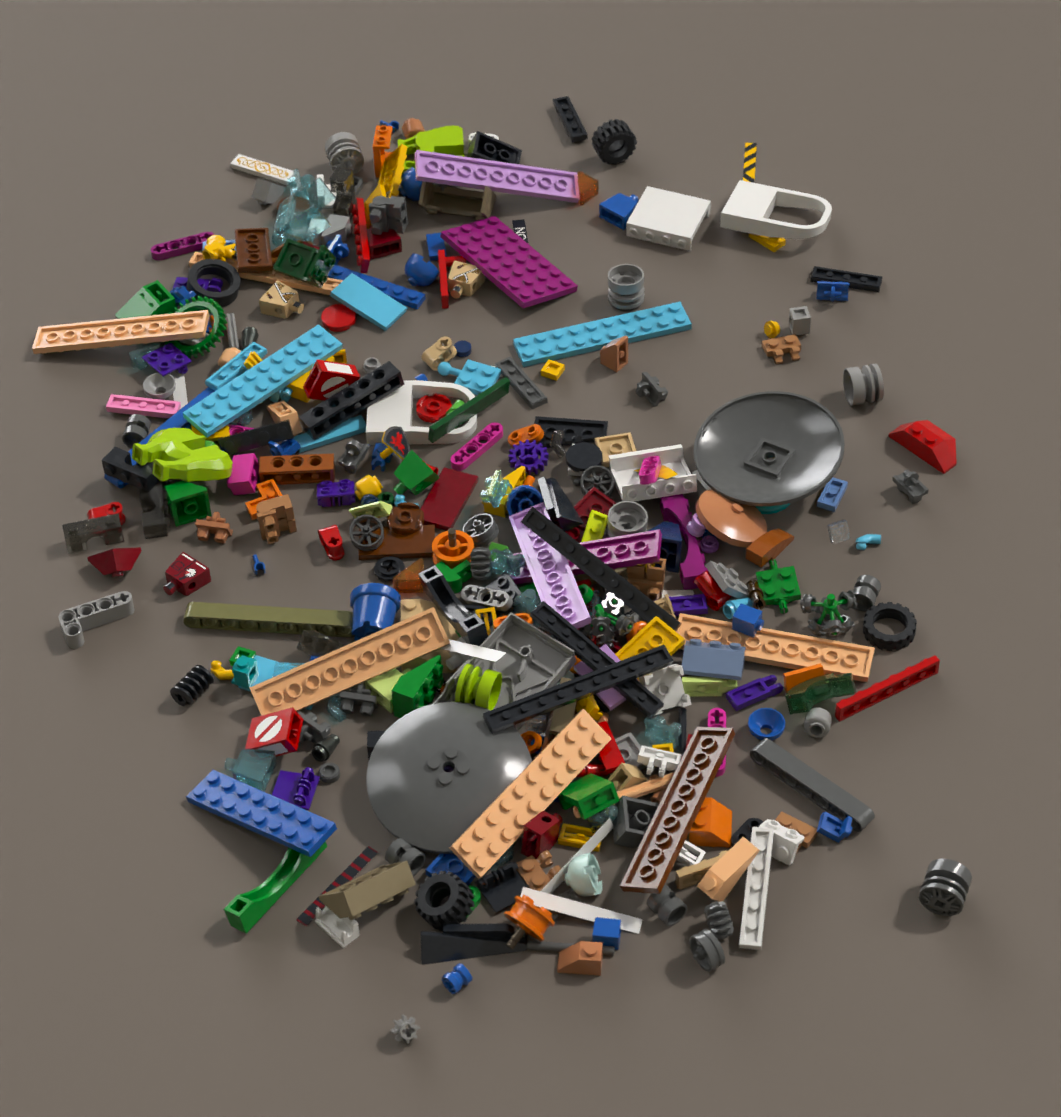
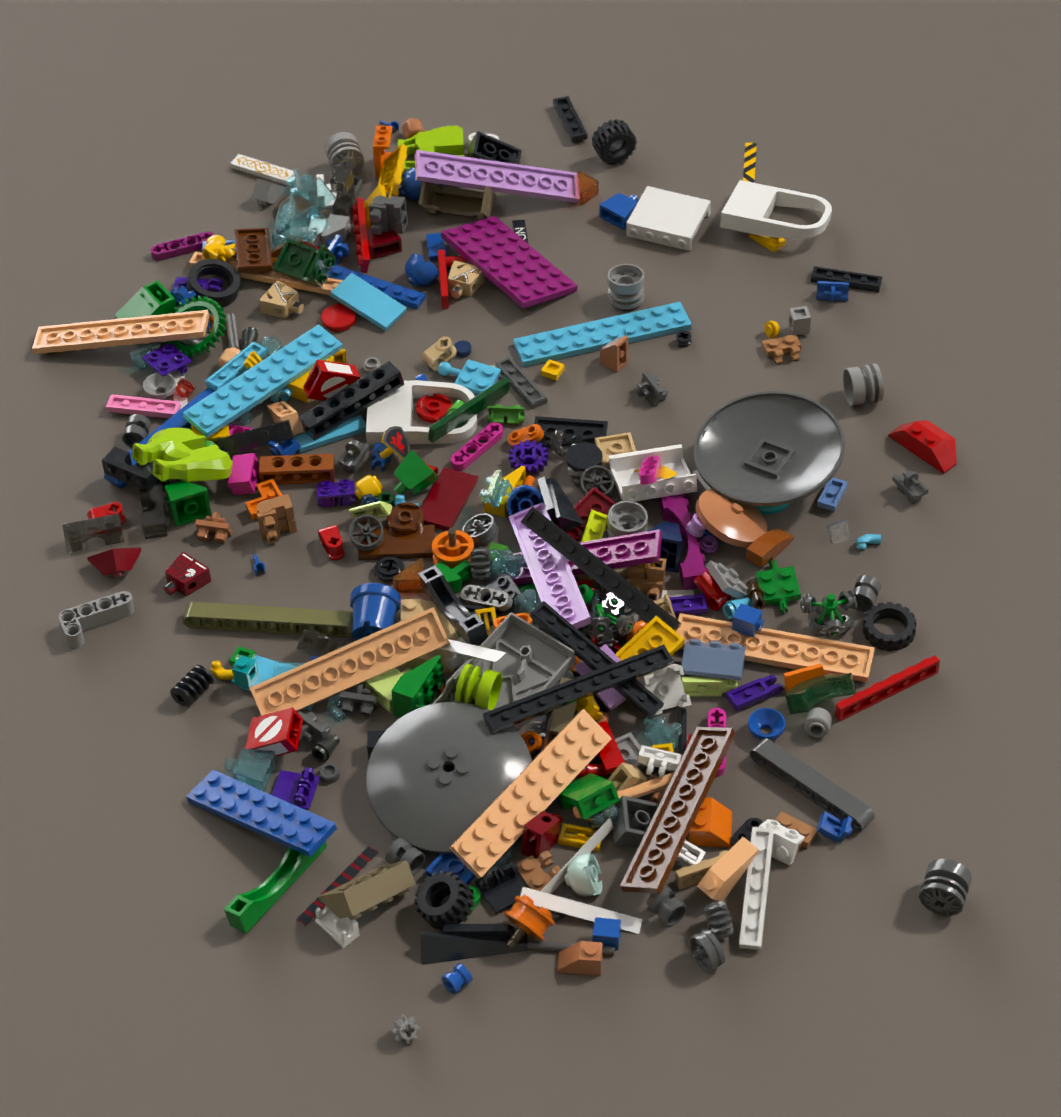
(186, 385): none -> clear red tile
(272, 345): none -> clear light blue head
(514, 414): none -> bright green hinge
(683, 338): none -> black bush

